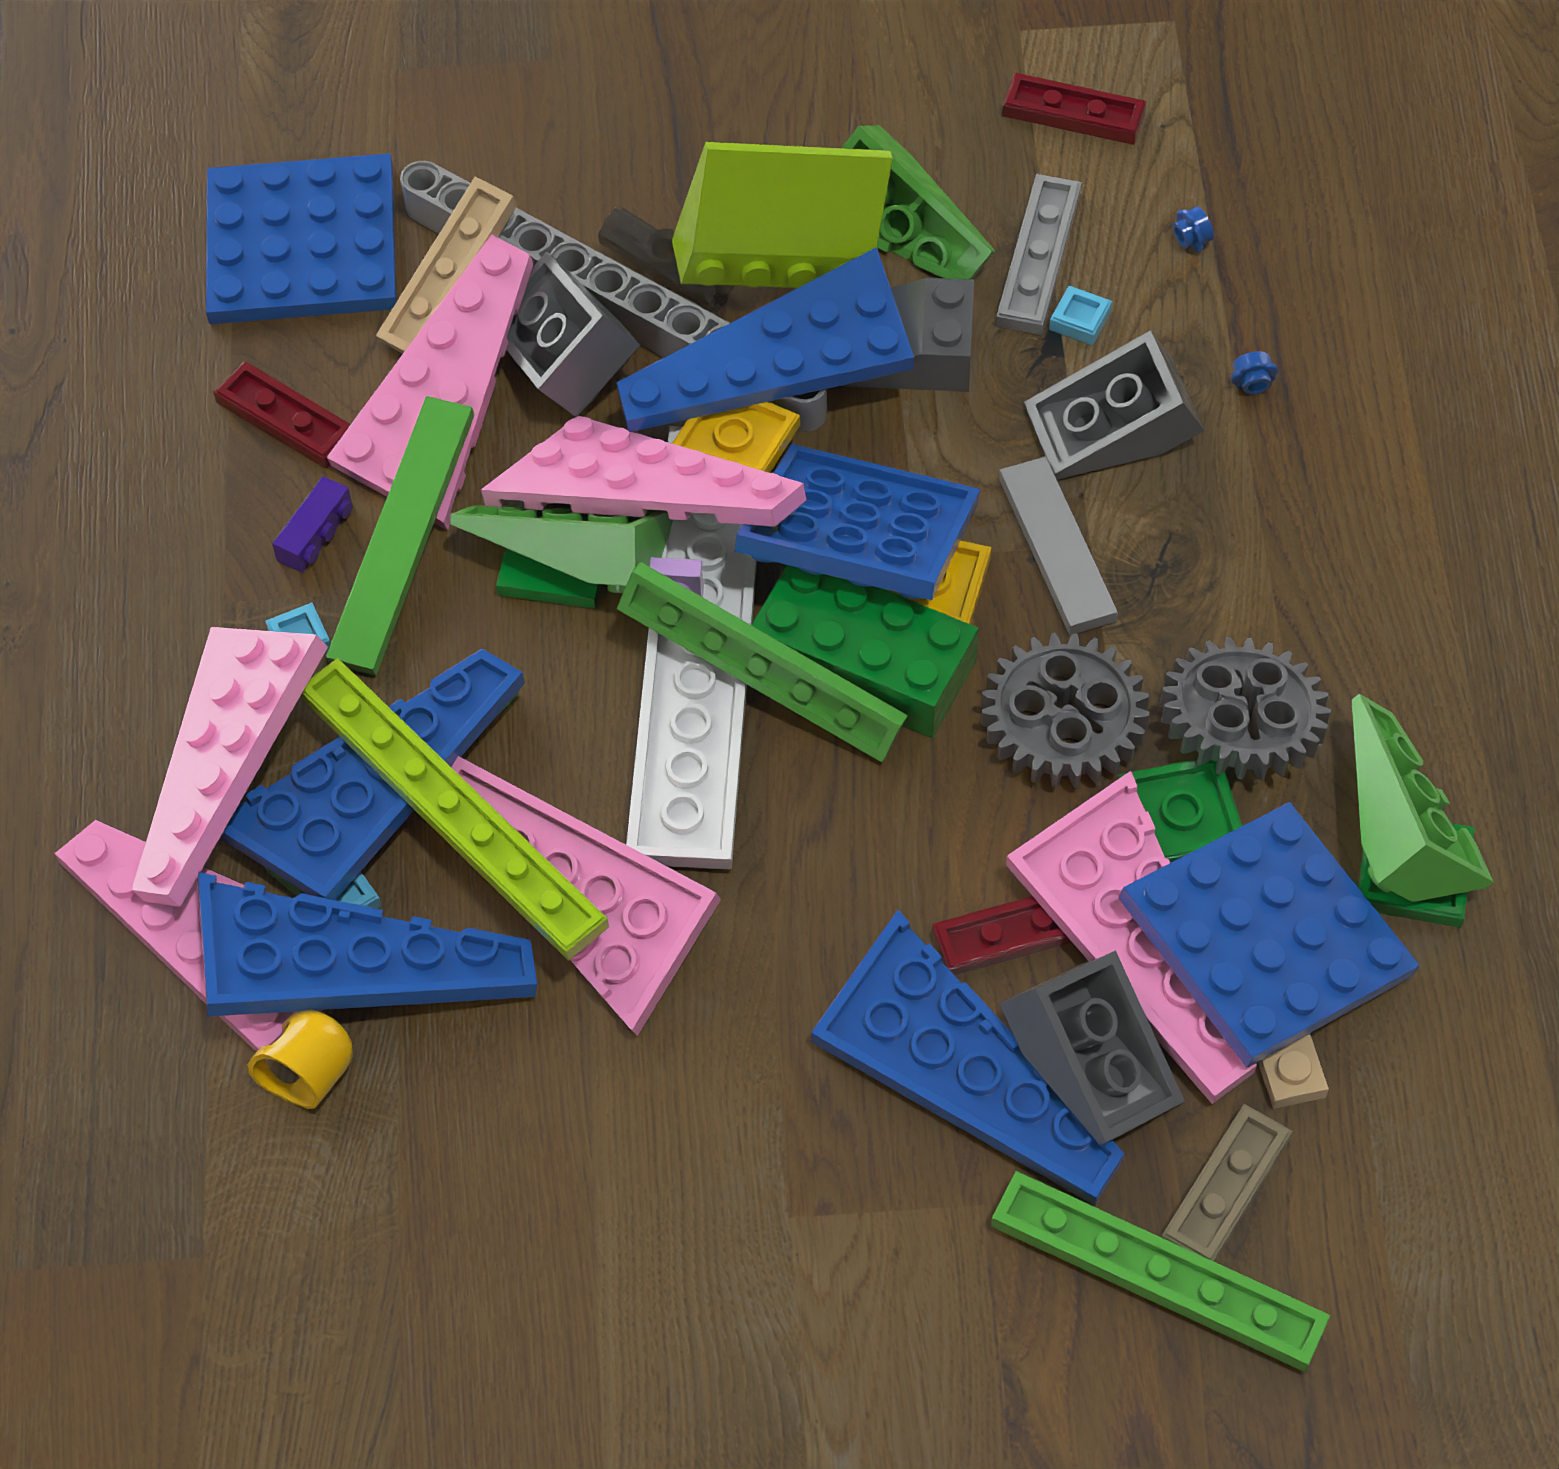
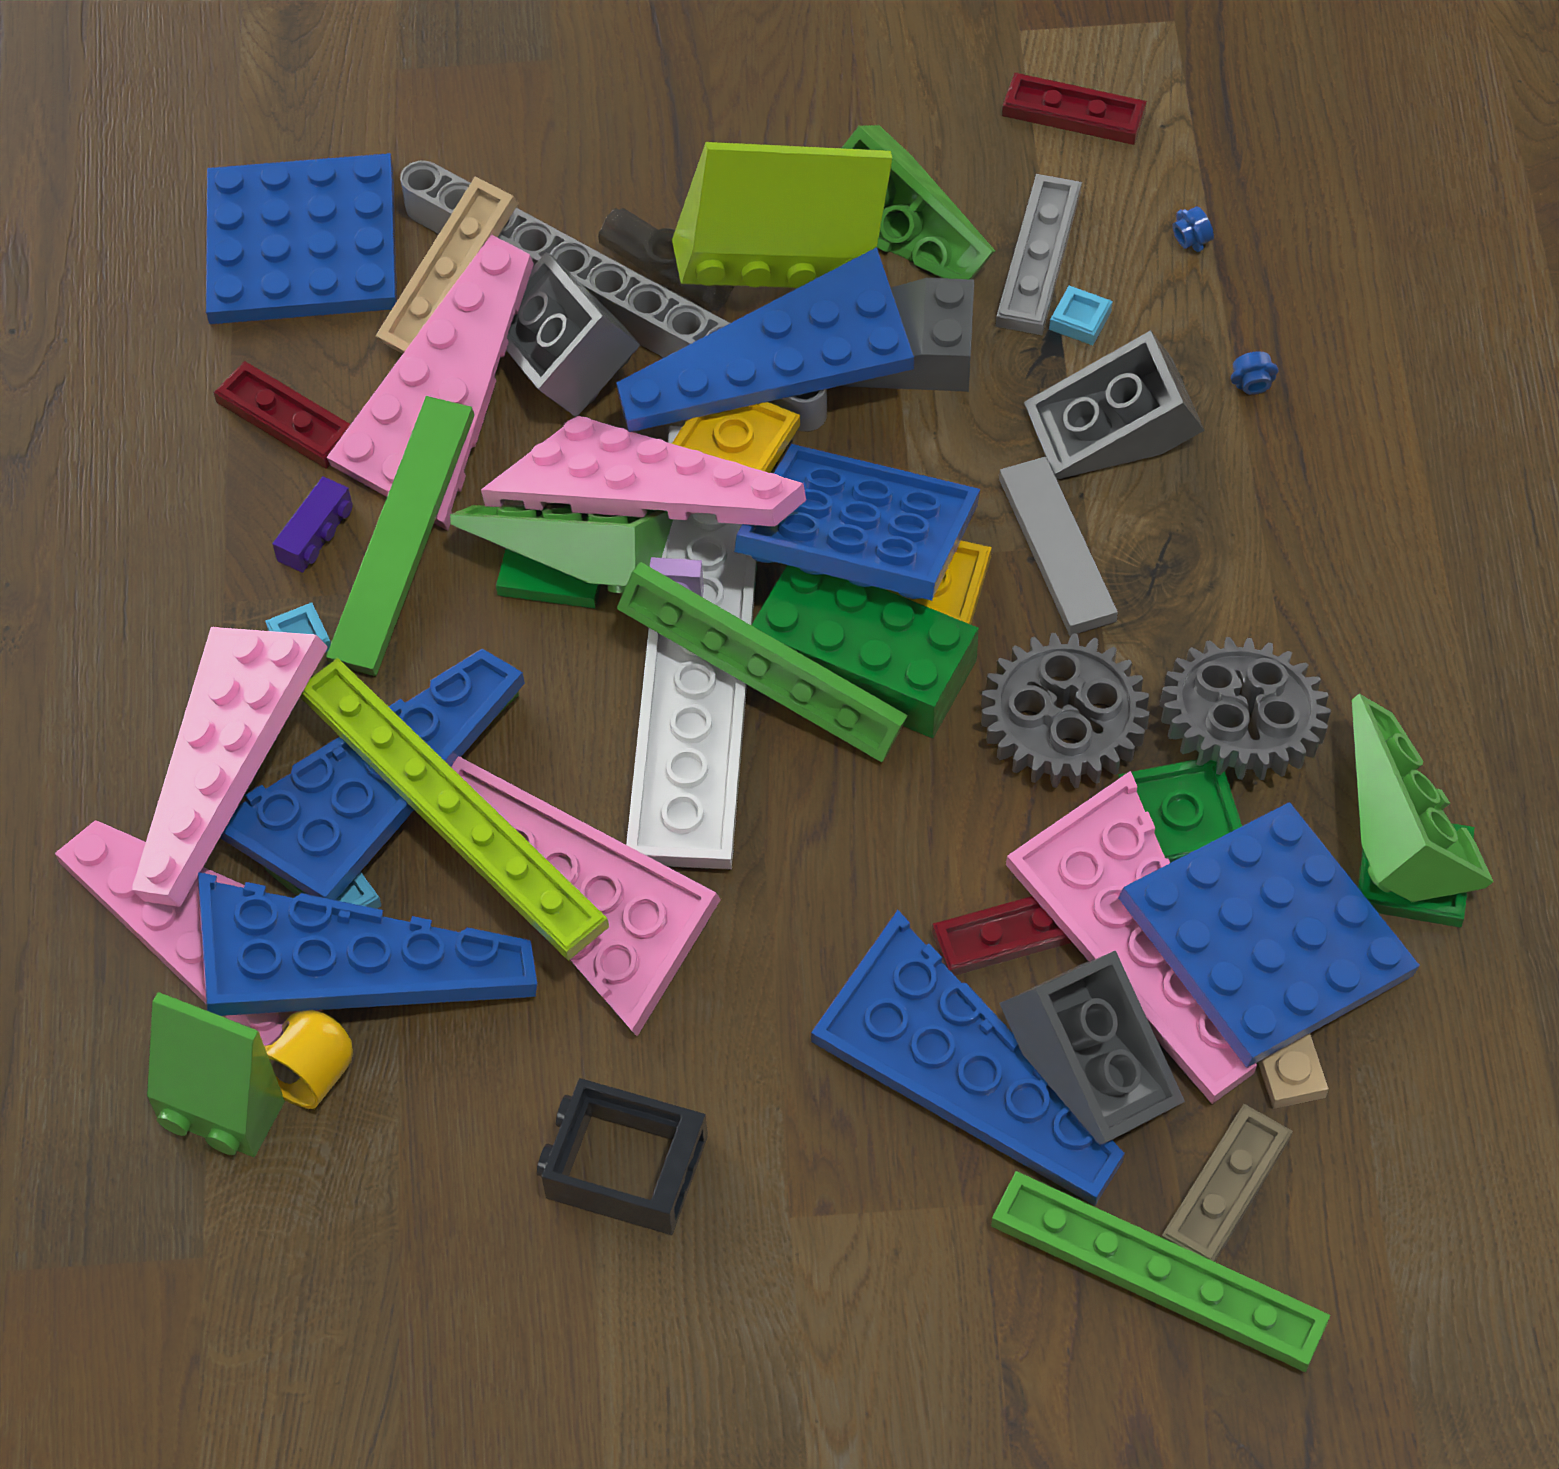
(210, 1077): none -> bright green slope
(596, 1100): none -> black window

